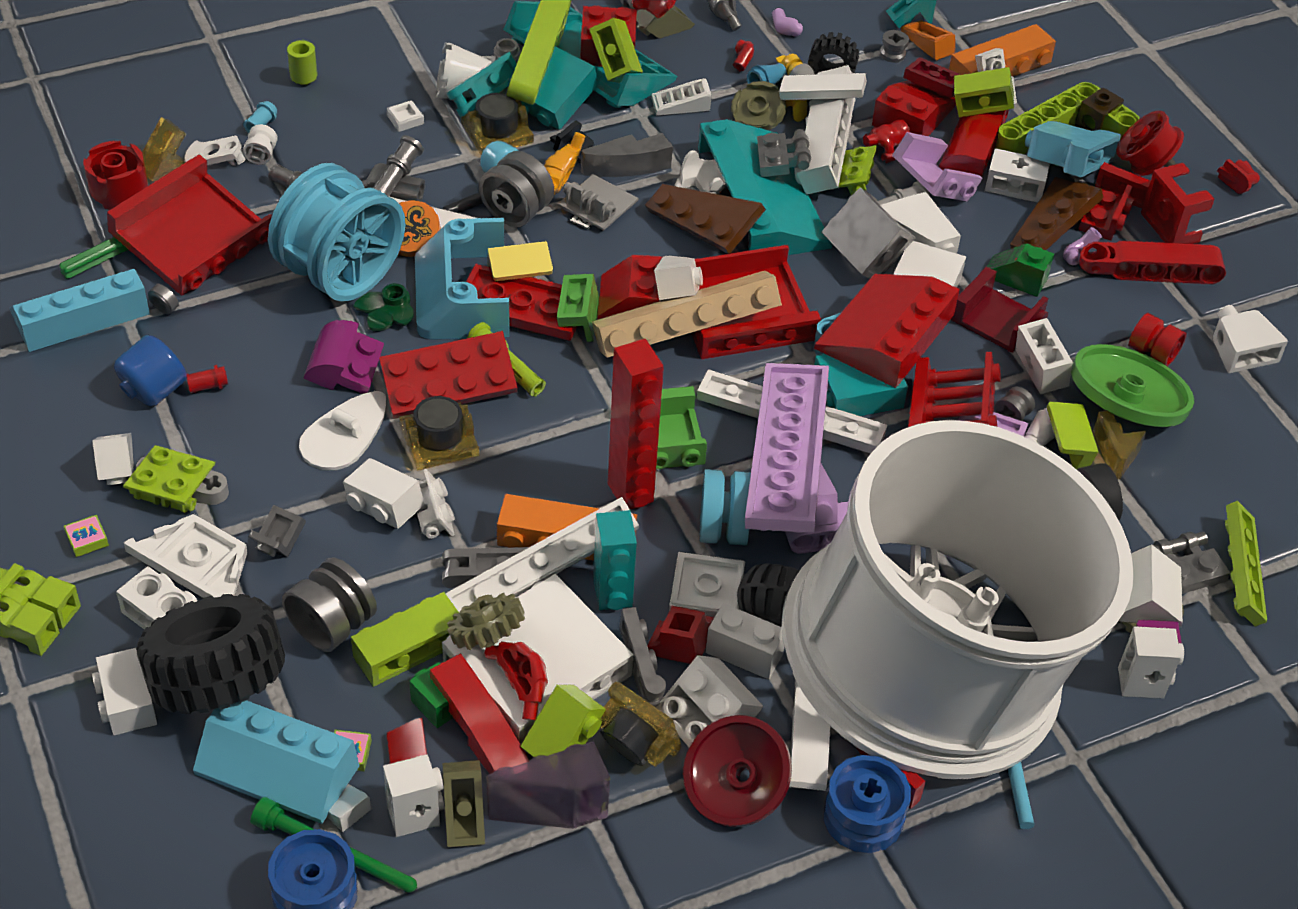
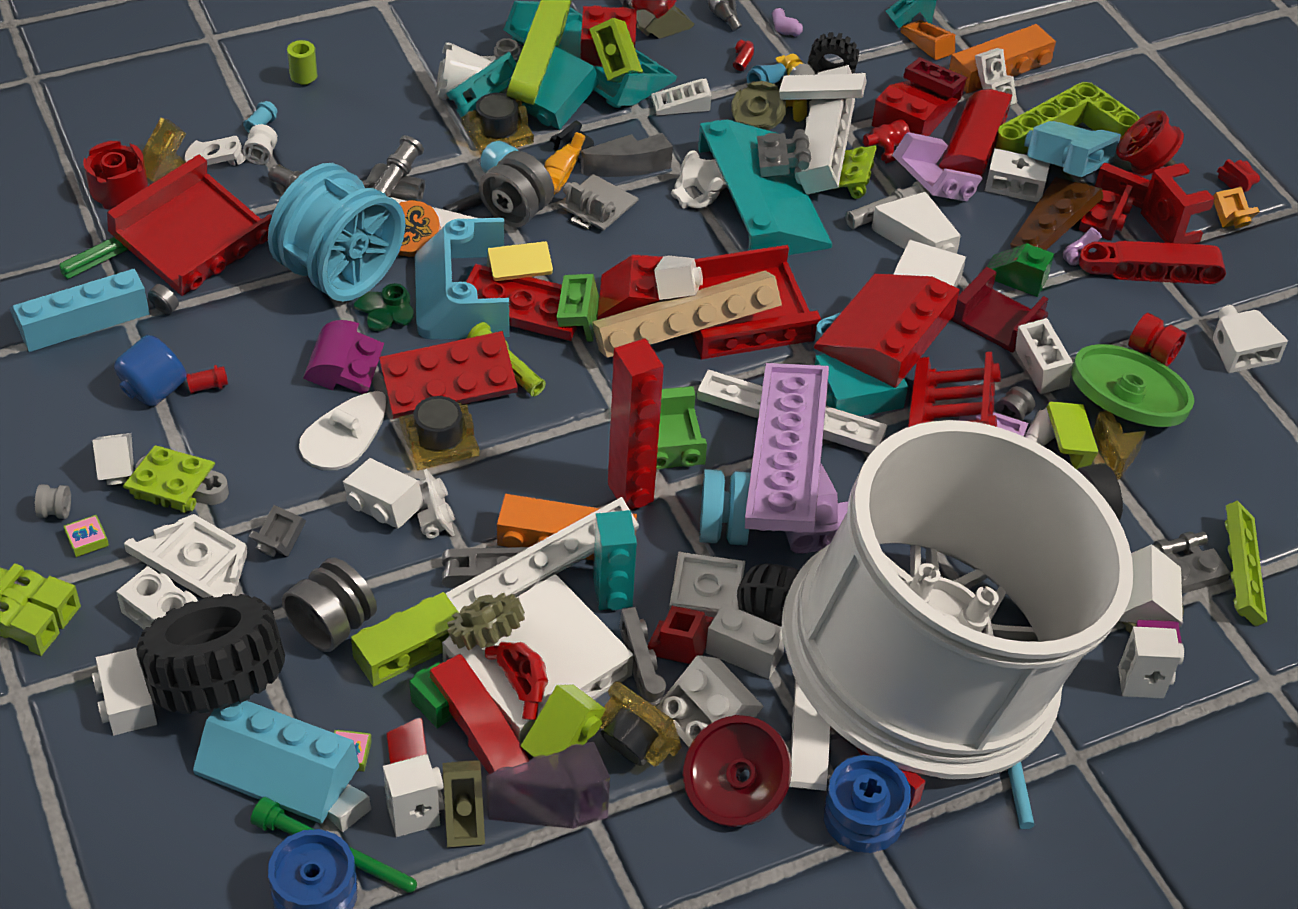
(52, 501): none -> light grey wheel
(405, 116): white tile -> none
(708, 216): reddish brown wing -> none
(867, 234): flat silver panel -> none
(894, 46): flat silver wheel -> none
(984, 92): lime brick -> none
(1098, 106): dark brown bracket -> none
(1233, 208): none -> light orange bracket

